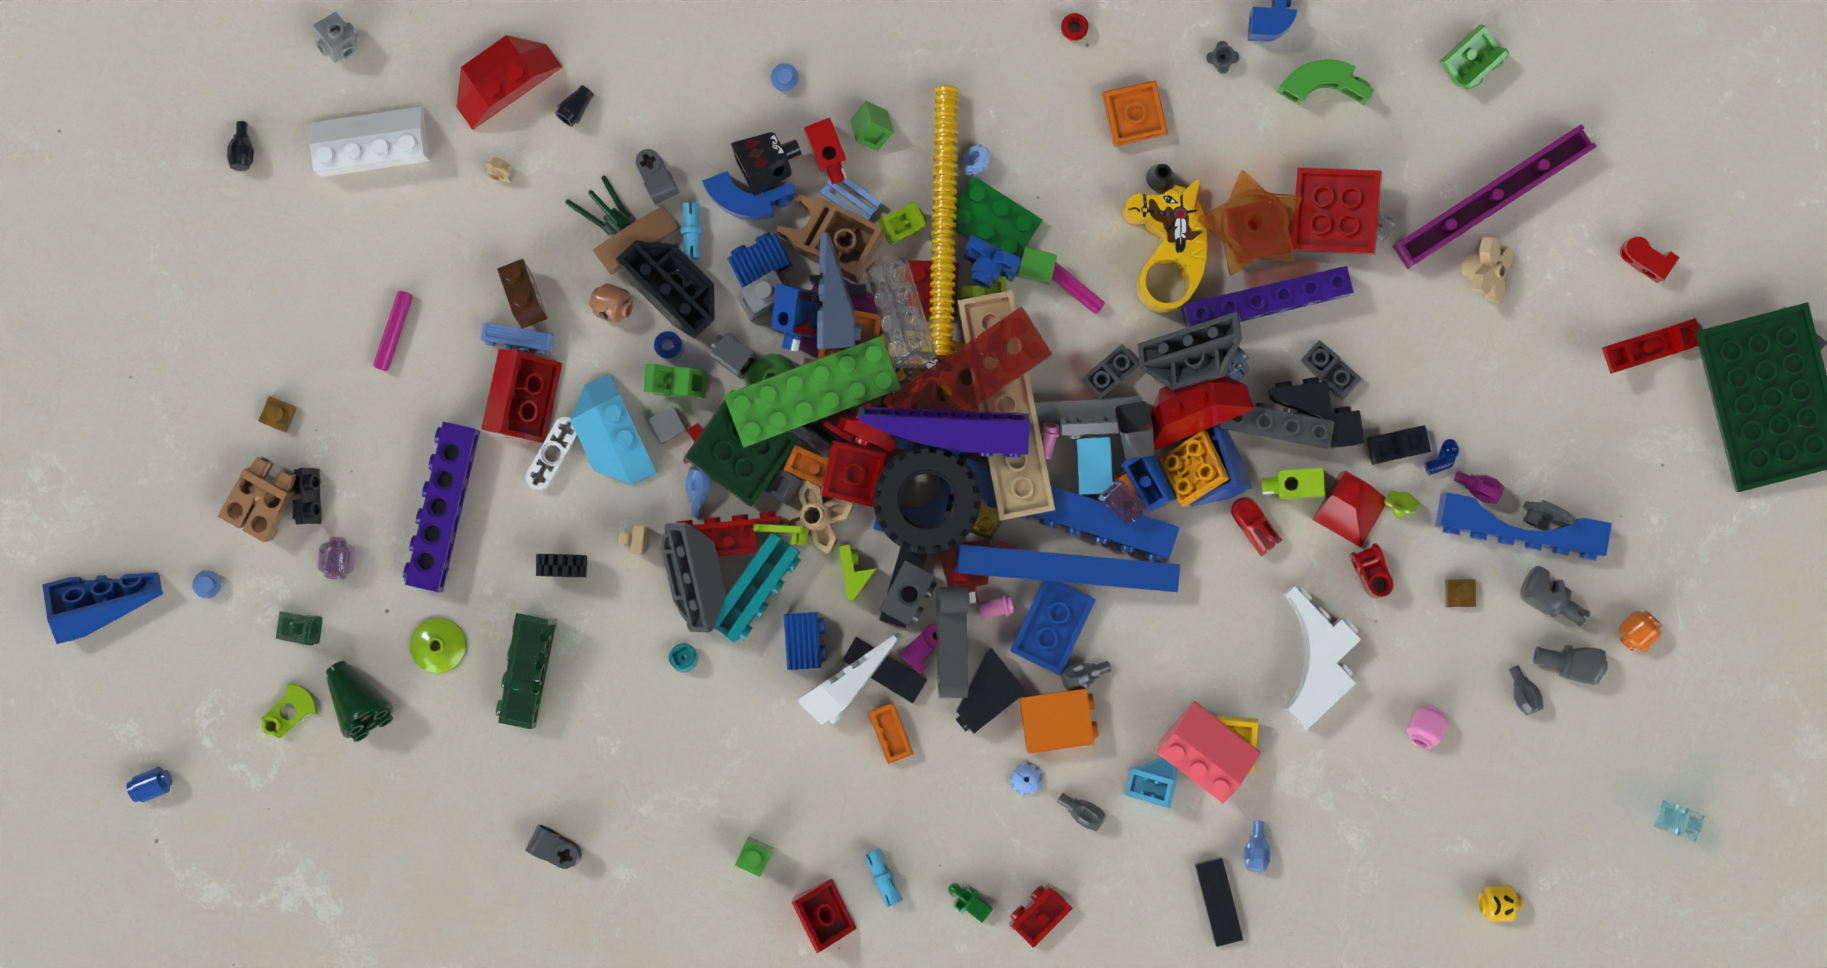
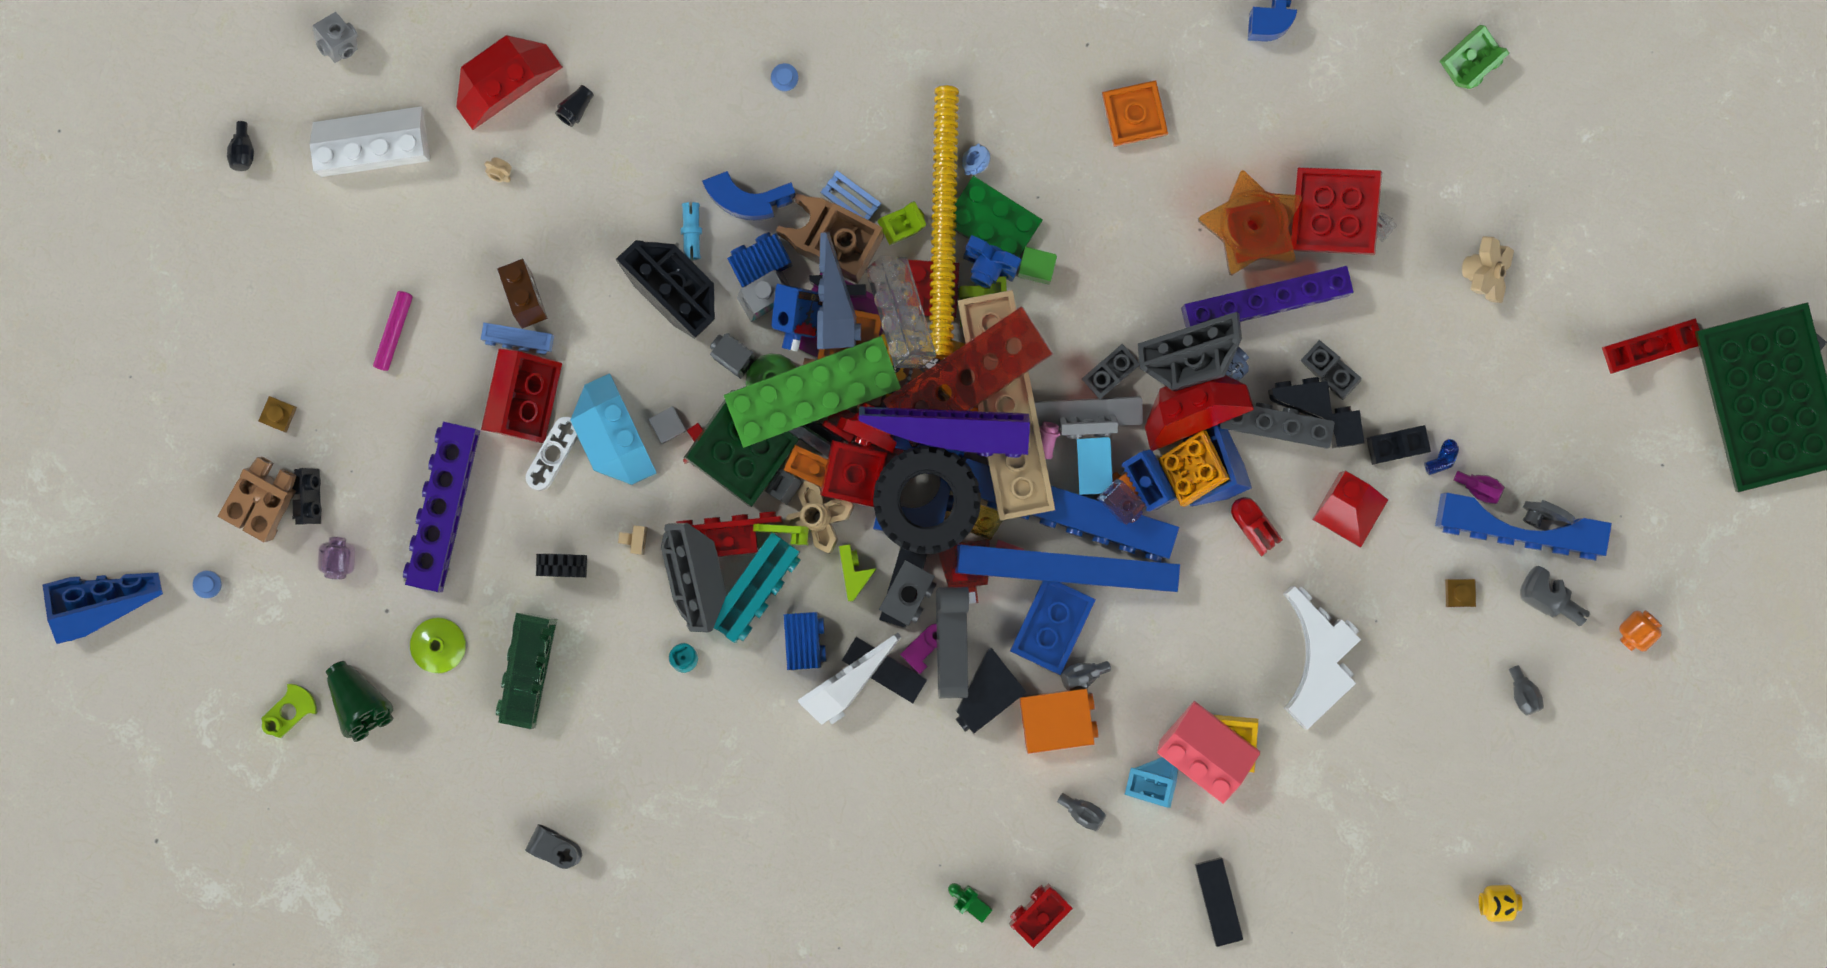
(149, 785): blue brick -> none
(299, 628): clear green slope -> none
(611, 303): nougat head -> none
(614, 219): dark green plant -> none
(650, 228): medium nougat slope -> none
(657, 180): dark grey piece -> none
(675, 352): clear blue brick -> none
(675, 381): bright green brick -> none
(697, 488): medium blue piece -> none
(754, 856): bright green brick -> none
(764, 160): black torso -> none
(823, 137): red torso -> none
(823, 915): red slope -> none
(871, 126): bright green panel -> none
(883, 877): medium azure pin -> none
(890, 732): orange plate -> none
(996, 607): bright pink pin -> none
(1022, 771): light blue animal -> none
(1074, 18): red plate -> none
(1077, 289): dark pink axle -> none
(1132, 423): dark grey piece -> none
(1155, 181): black cone -> none
(1182, 238): yellow animal -> none
(1230, 57): dark grey plate -> none
(1257, 849): medium blue piece -> none
(1309, 484): lime torso -> none
(1325, 74): bright green arch -> none
(1372, 569): red piece -> none
(1401, 503): lime plant -> none
(1427, 727): bright pink head -> none
(1493, 197): magenta tile -> none
(1578, 665): dark grey piece -> none
(1647, 260): red leg -> none
(1679, 820): clear light blue brick -> none

